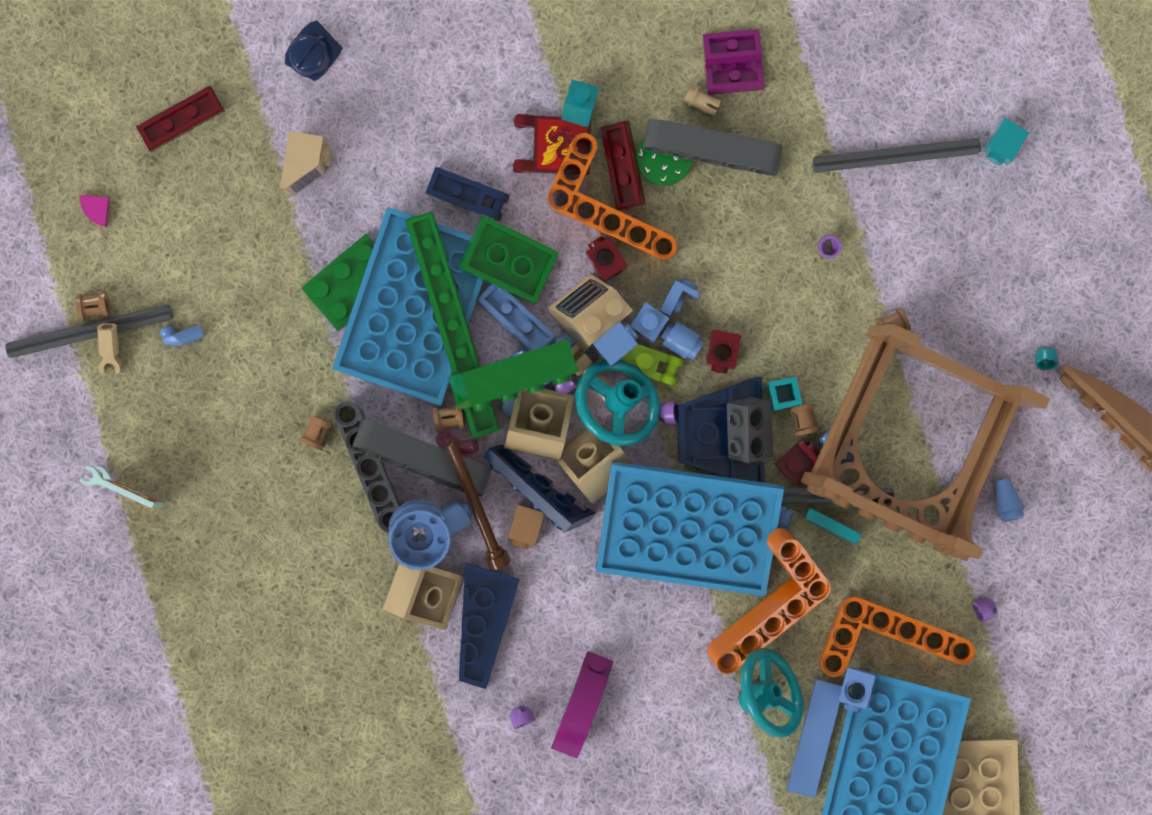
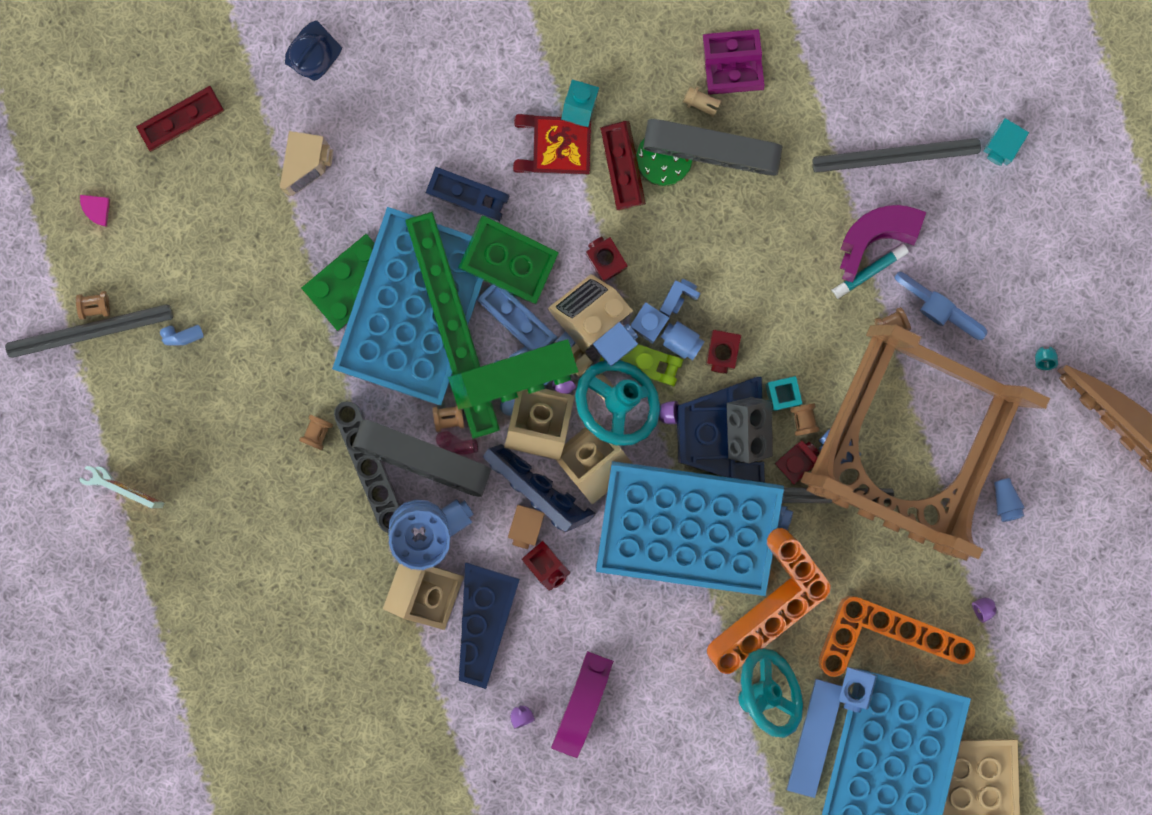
(108, 347): tan bar -> none
(496, 555): reddish brown piece -> none
(546, 566): none -> dark red bracket
(601, 210): orange beam -> none
(832, 526): teal tile -> none
(835, 245): medium lavender hinge -> none
(871, 270): none -> teal bar
(886, 222): none -> magenta arch
(941, 309): none -> medium blue piece

